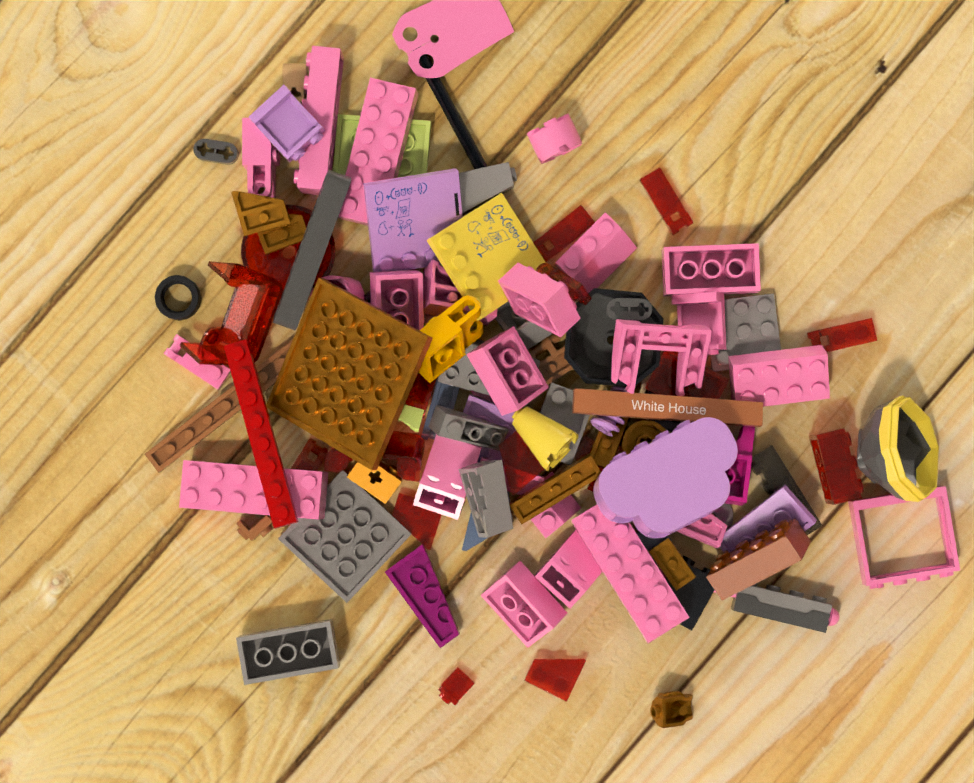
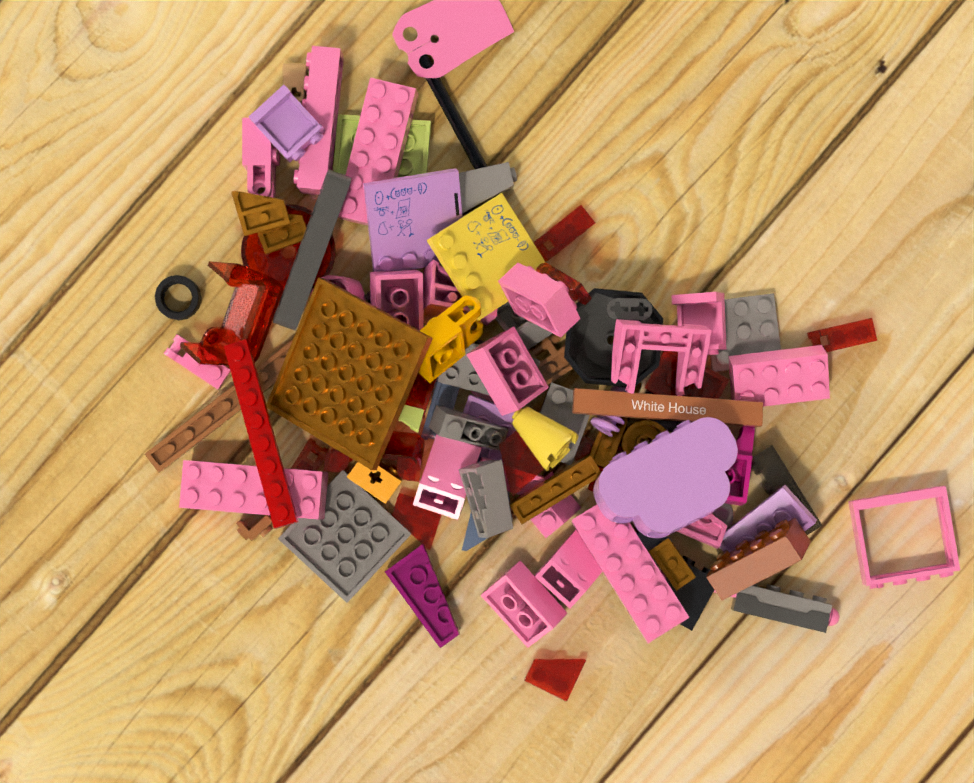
(216, 146): dark grey beam -> none
(288, 652): light grey brick -> none
(455, 686): clear red bracket -> none
(554, 139): bright pink brick -> none
(596, 253): bright pink slope -> none
(665, 200): clear red plate -> none
(671, 709): pearl gold hand -> none
(711, 269): bright pink brick -> none
(836, 466): clear red brick -> none
(899, 450): rock -> none

